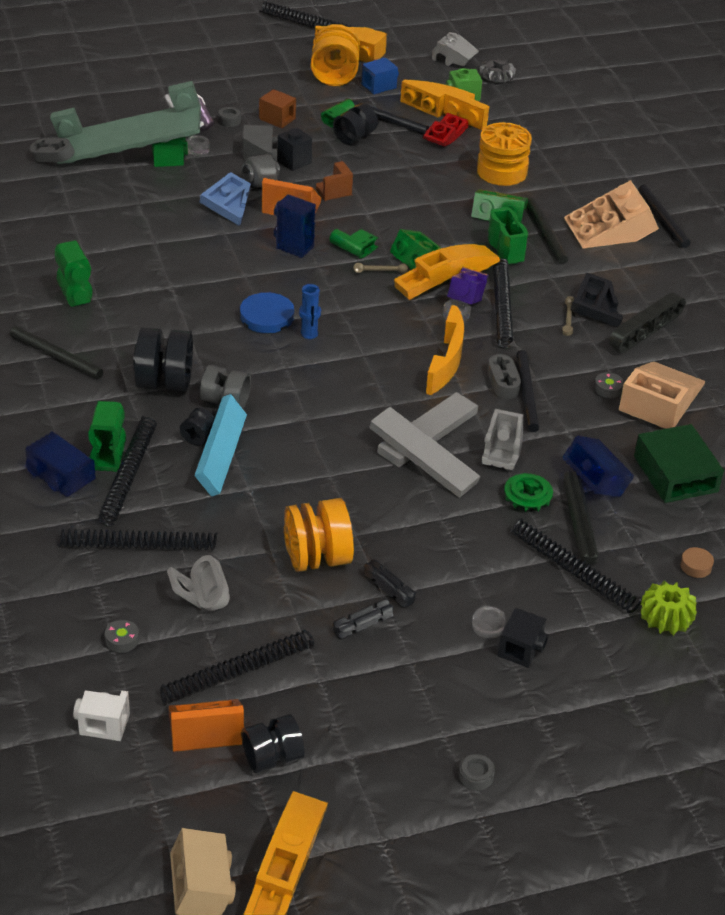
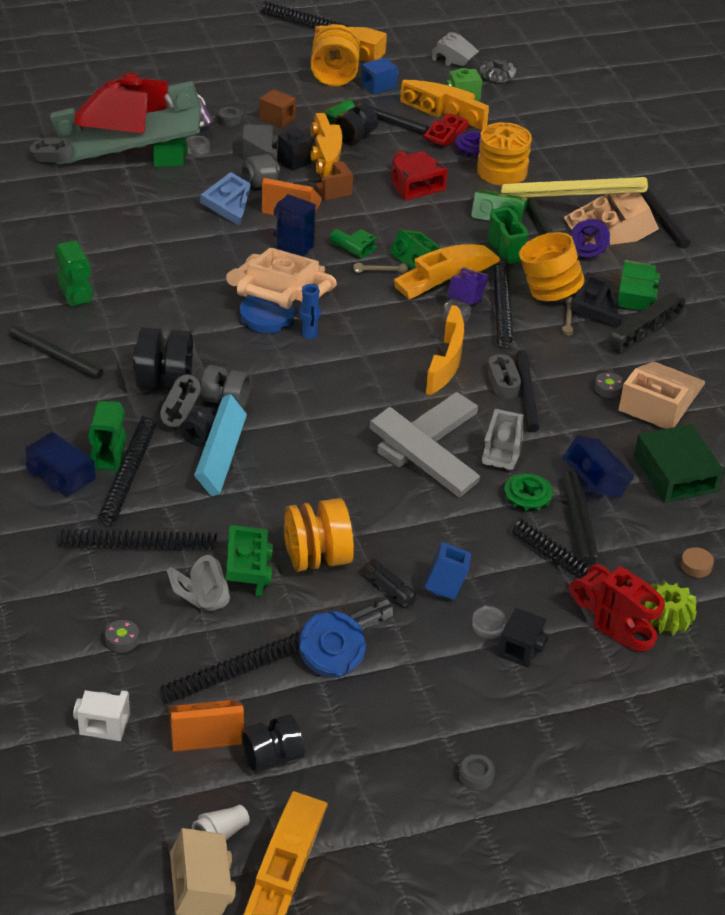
(123, 103): none -> red windscreen
(174, 398): none -> dark grey beam
(223, 821): none -> white cone
(248, 557): none -> green bracket
(279, 277): none -> light nougat brick
(327, 145): none -> light orange slope
(332, 644): none -> blue tile
(417, 175): none -> red torso
(447, 571): none -> blue brick
(468, 143): none -> dark purple gear
(552, 266): none -> light orange wheel
(577, 187): none -> light yellow axle
(590, 228): none -> dark purple gear
(620, 604): none -> red piece
(638, 285): none -> green brick

